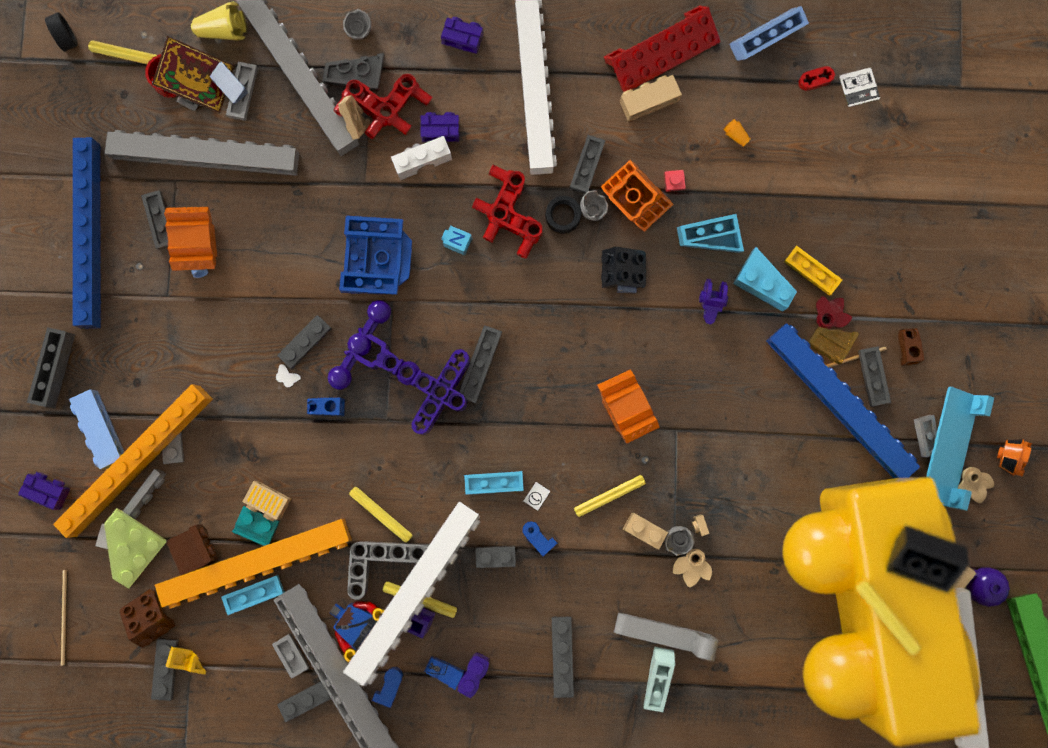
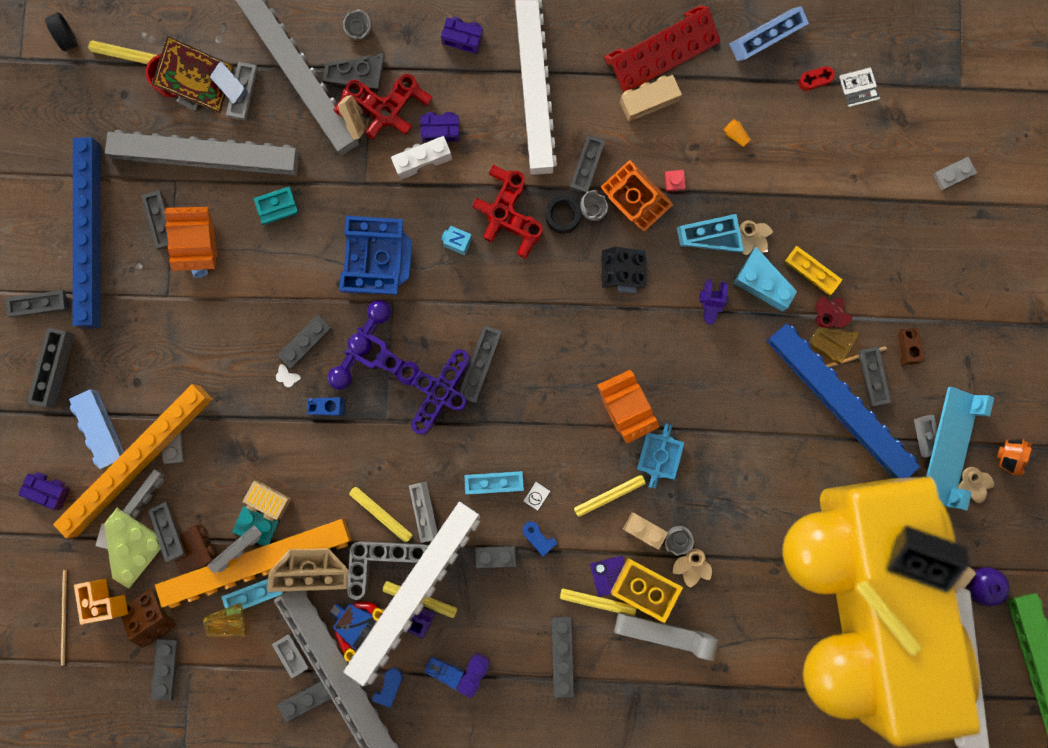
(36, 303): none -> dark grey plate
(95, 604): none -> light orange brick
(167, 532): none -> dark grey plate
(184, 660): yellow slope -> none
(221, 23): light yellow cone -> none
(226, 622): none -> clear yellow wing
(235, 550): none -> light grey plate
(276, 205): none -> teal plate
(308, 571): none -> tan wedge
(423, 511): none -> light grey plate
(597, 602): none -> light yellow axle
(606, 573): none -> dark purple sticker
(646, 590): none -> yellow brick
(659, 679): light aqua slope -> none
(660, 456): none -> dark azure plate
(699, 525): tan plate -> none
(756, 238): none -> tan plate
(954, 173): none -> light grey plate

